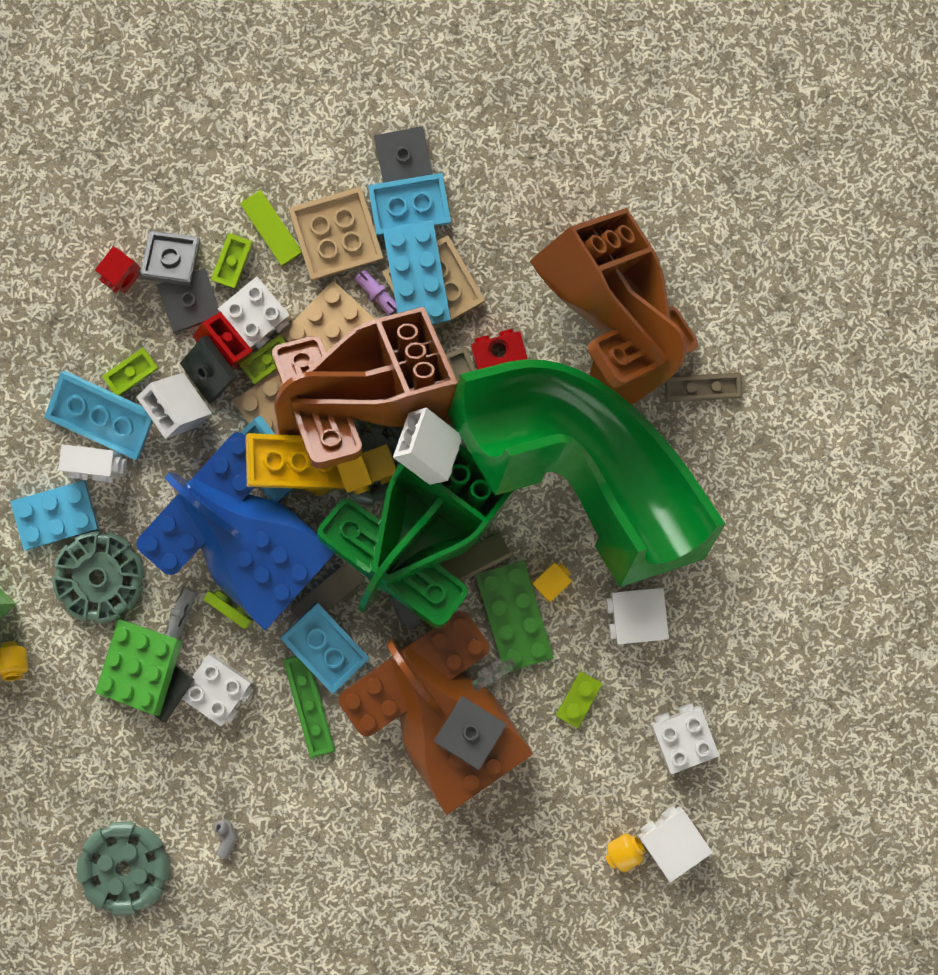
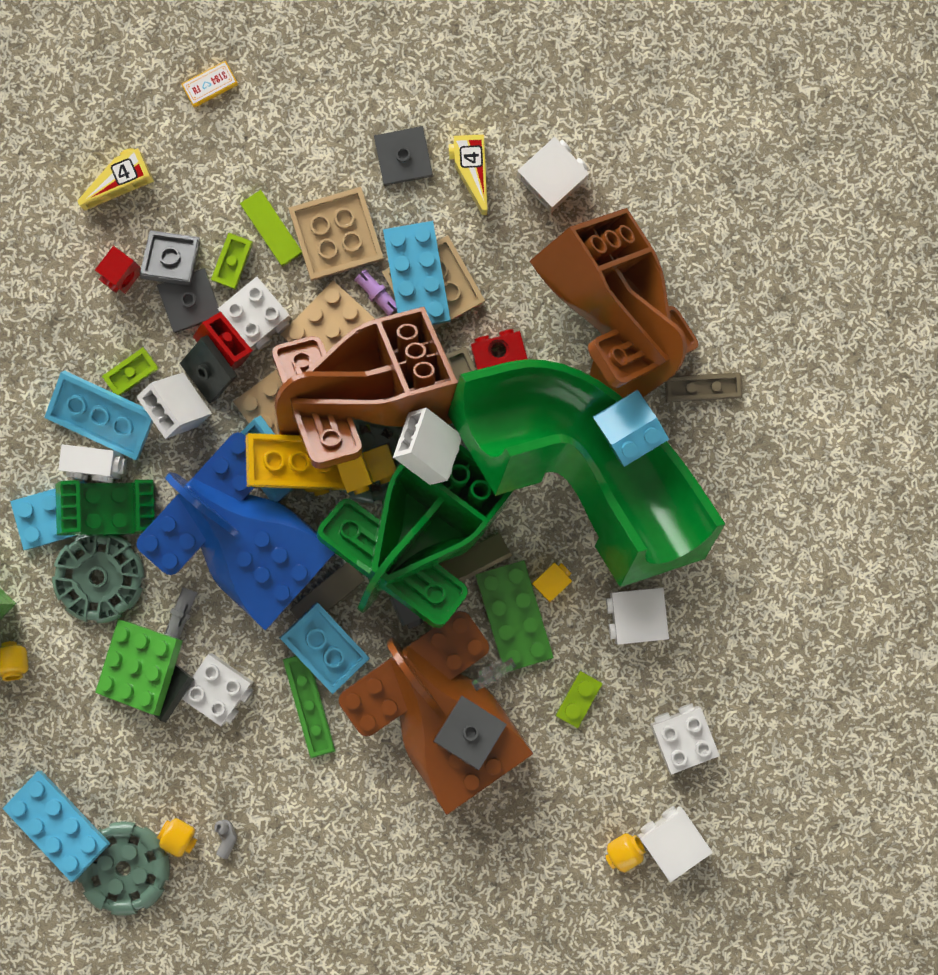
(56, 826): none -> medium azure plate
(104, 507): none -> green plate
(121, 176): none -> light yellow slope
(177, 837): none -> yellow head
(209, 84): none -> white tile
(220, 602): lime plate -> none
(261, 362): lime plate -> none
(409, 202): medium azure plate -> none
(469, 161): none -> slope
(553, 174): none -> white brick
(630, 428): none -> medium azure slope

